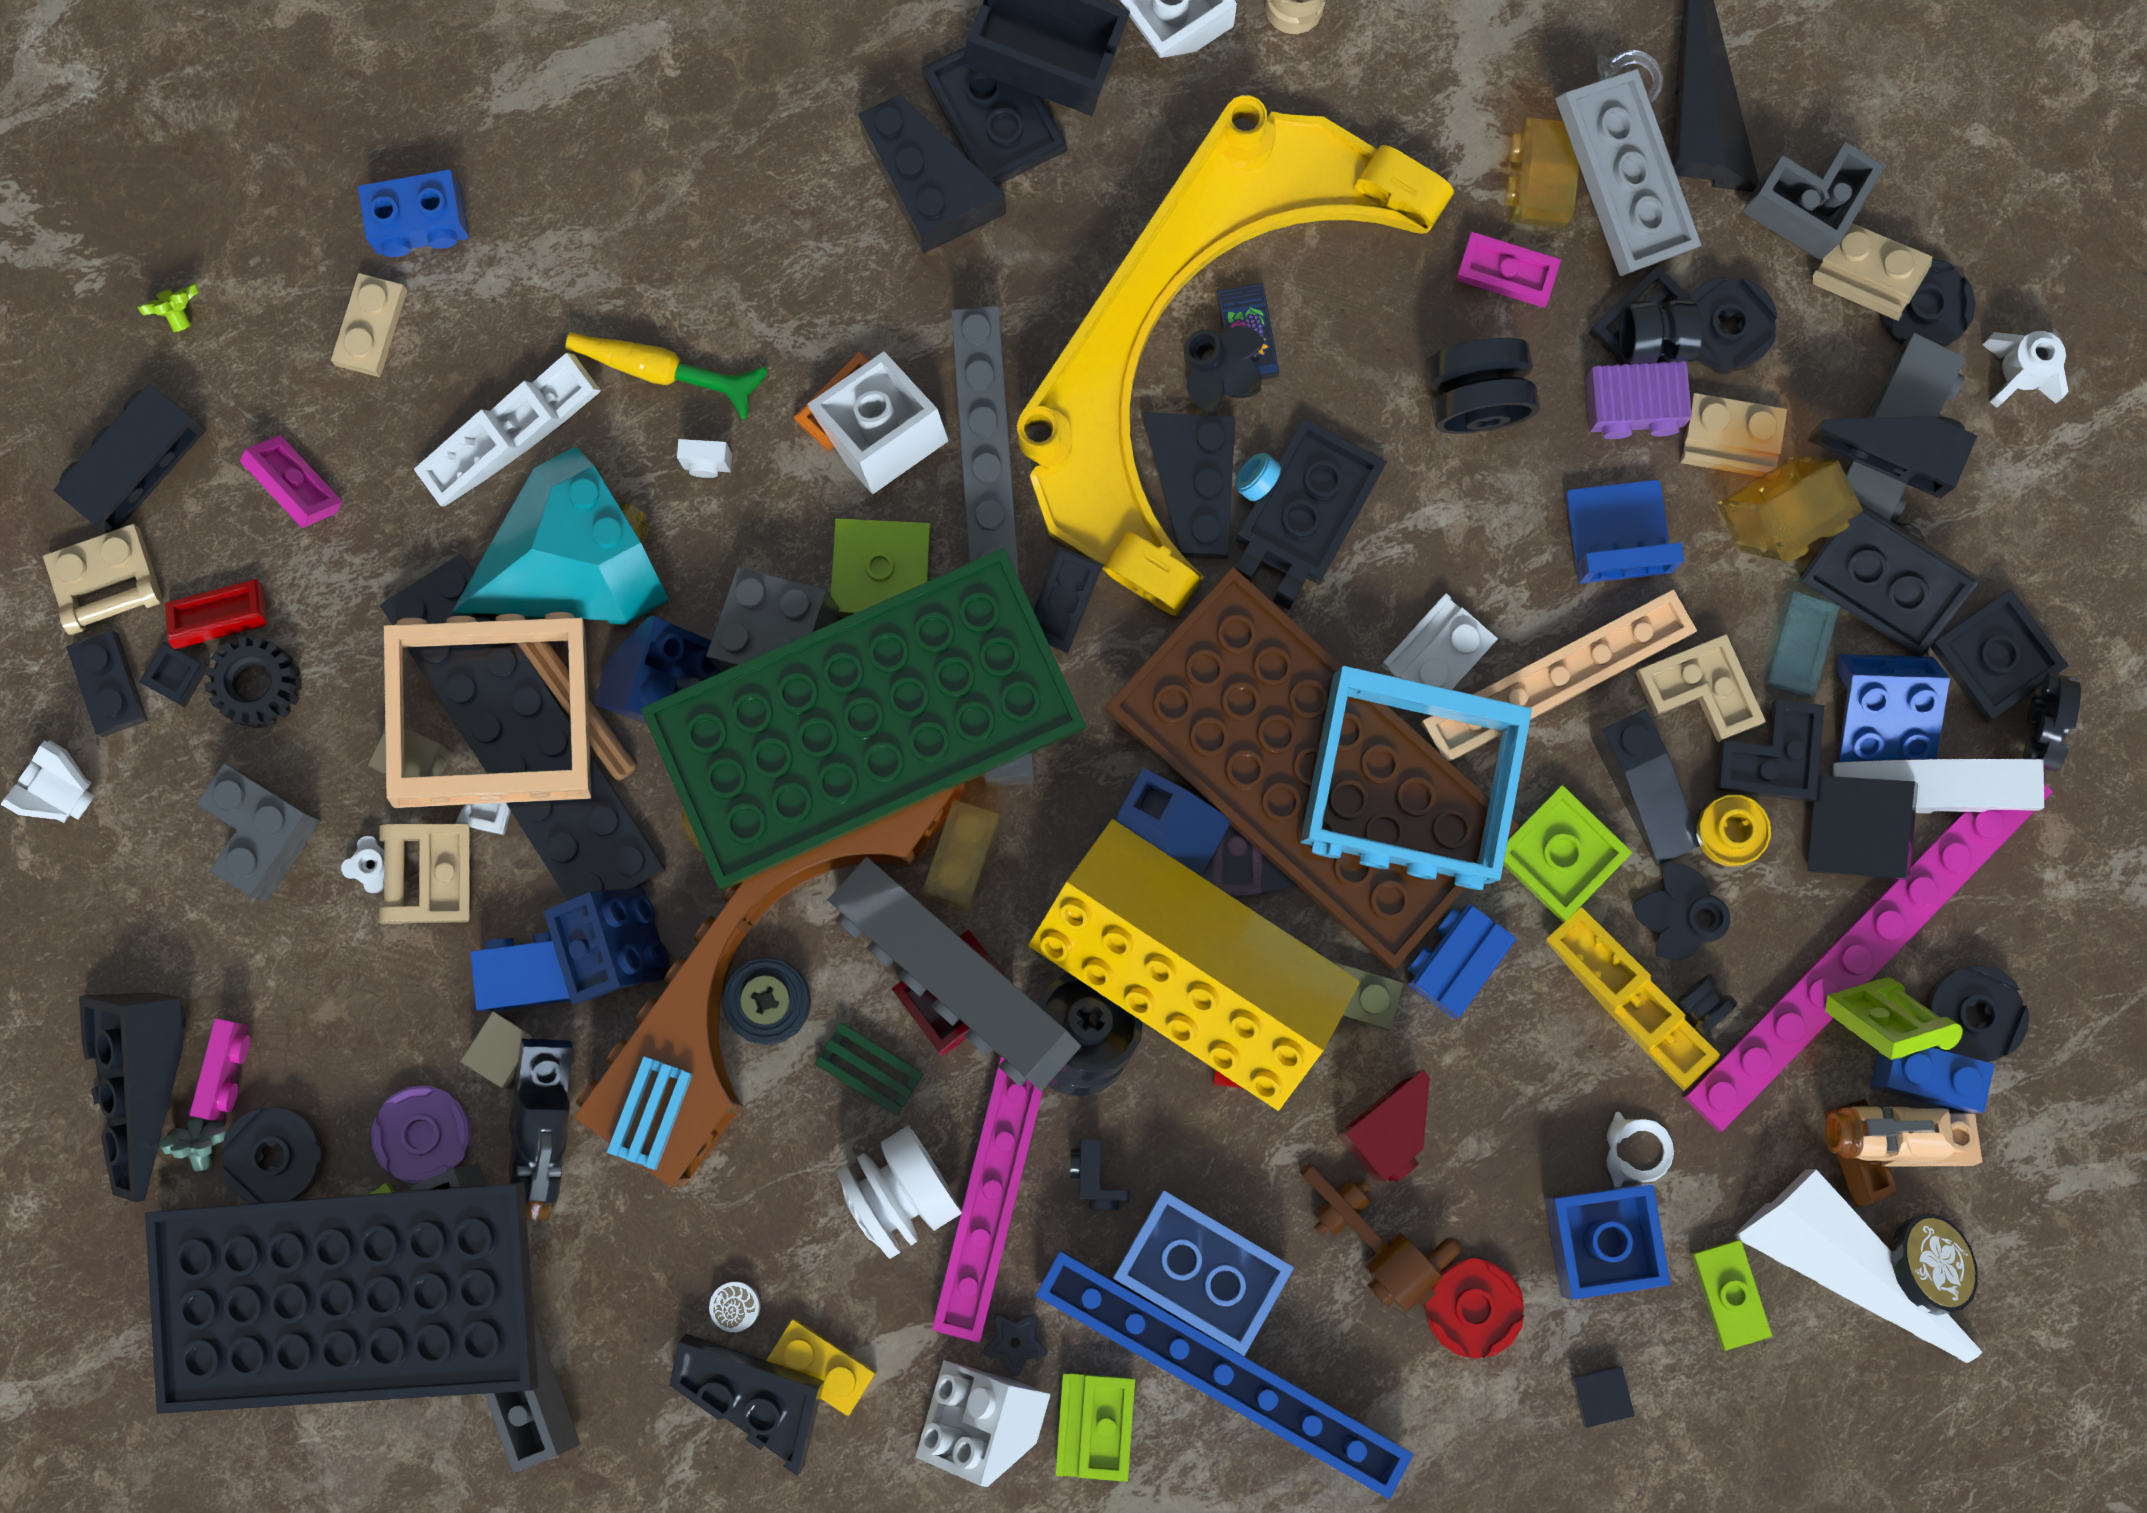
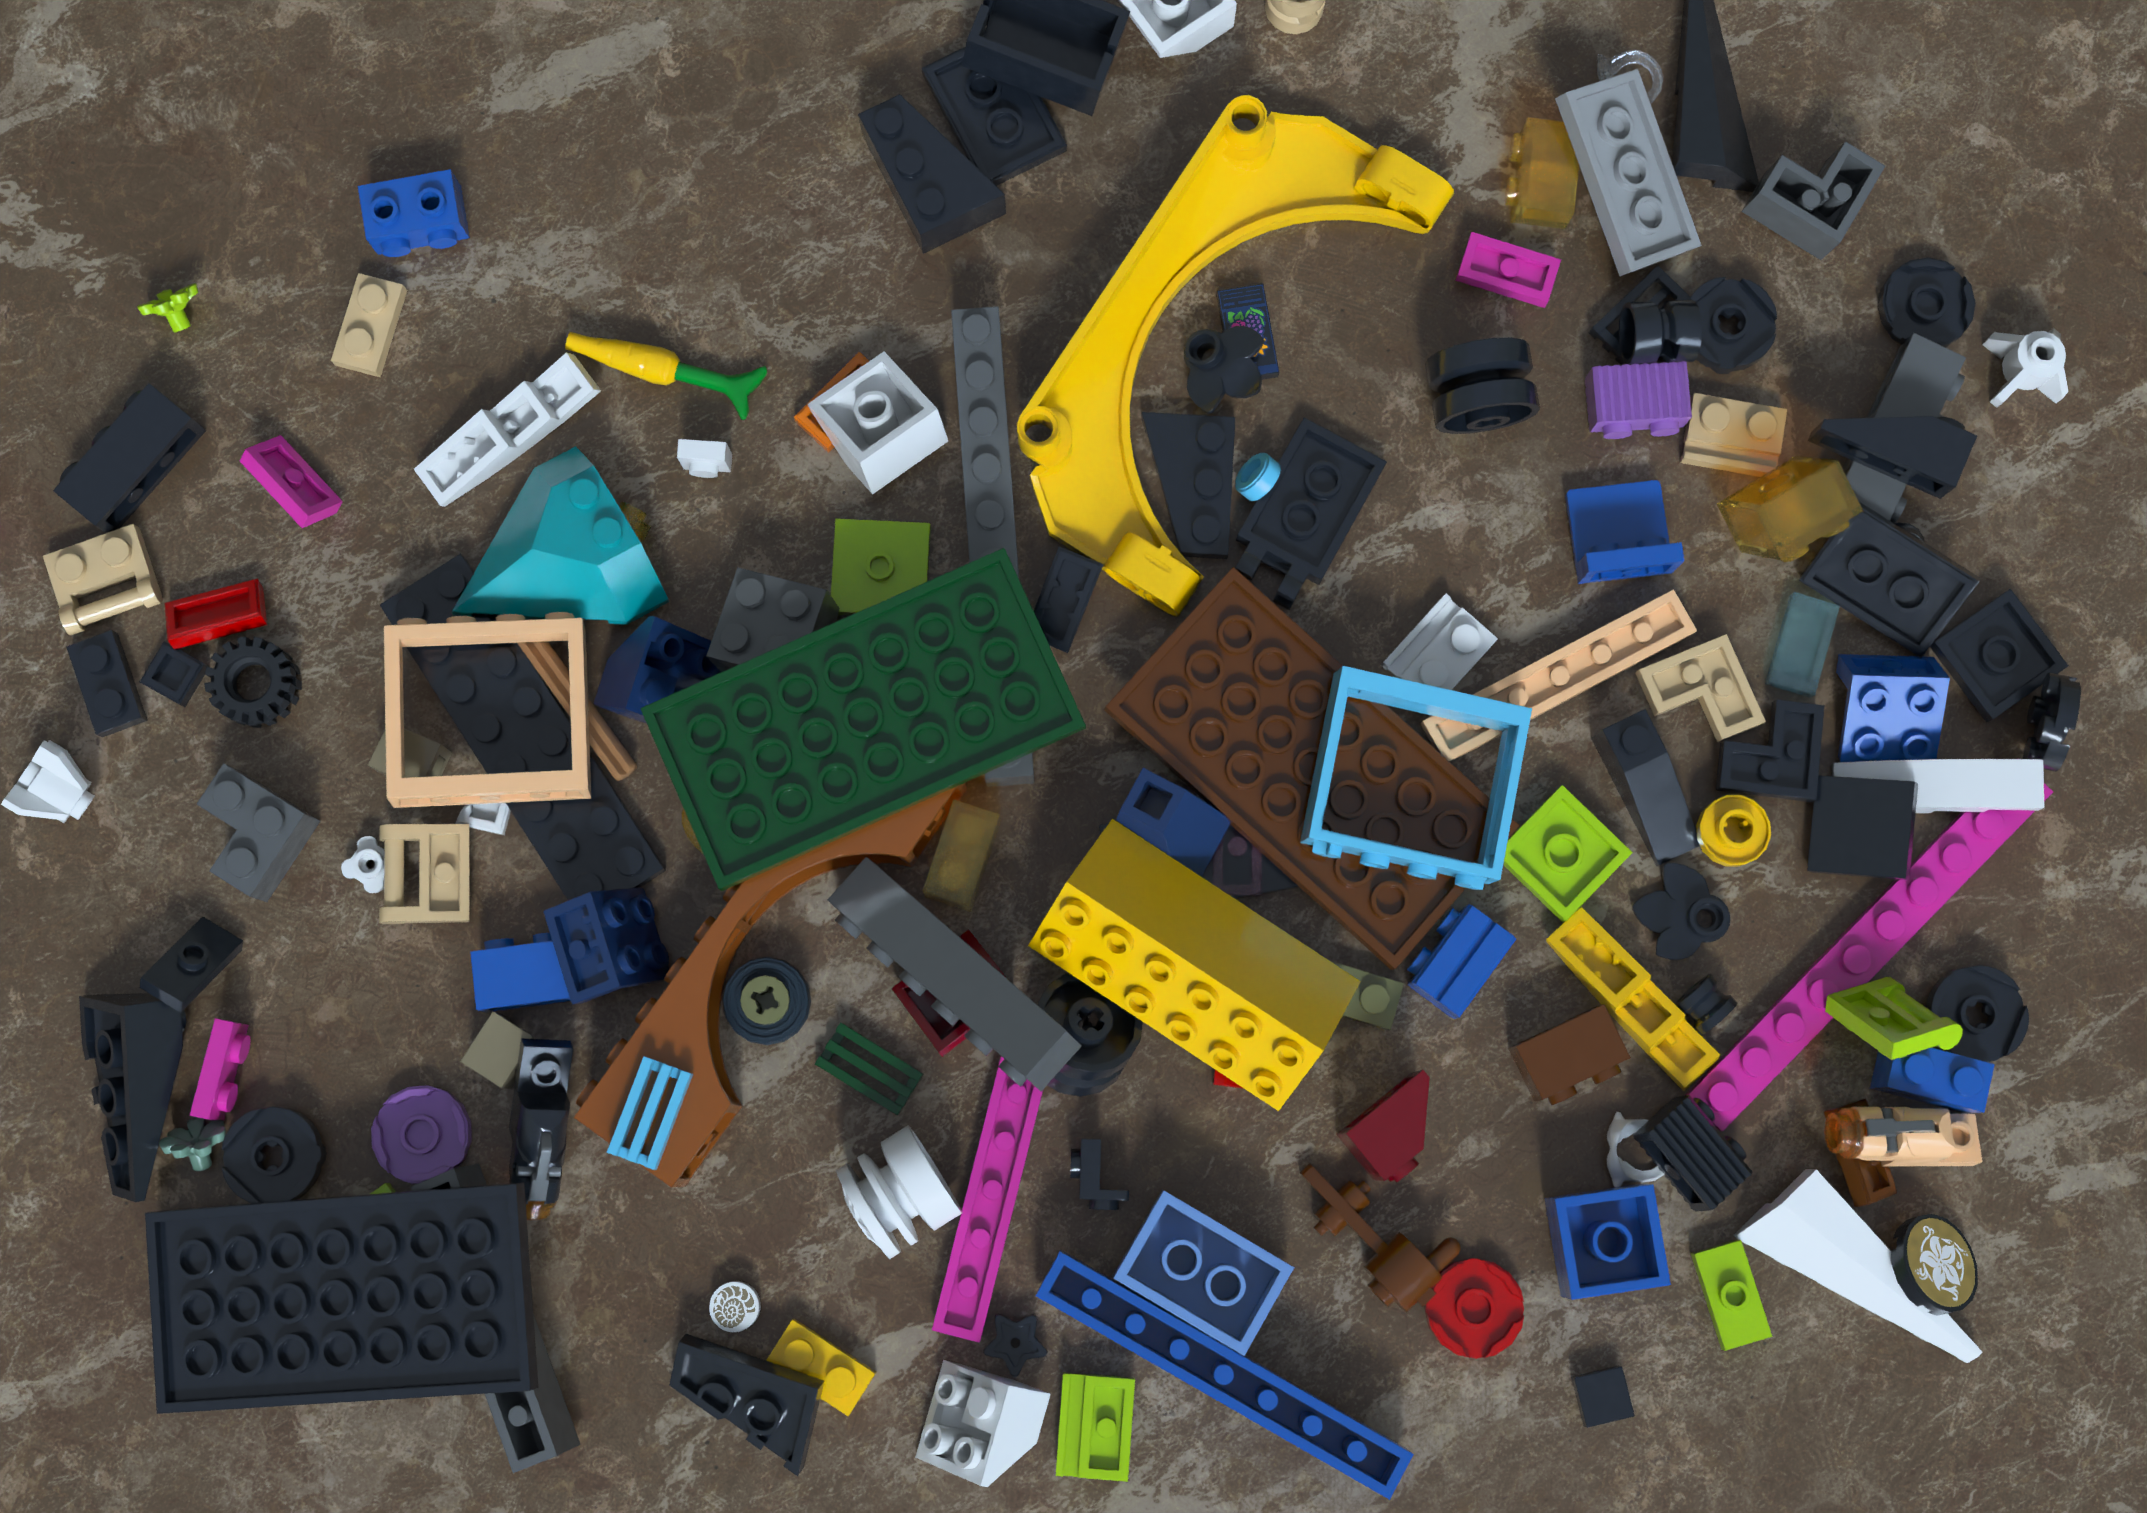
(191, 964): none -> black plate
(1570, 1054): none -> reddish brown brick
(1694, 1152): none -> black brick
(1873, 271): tan plate -> none

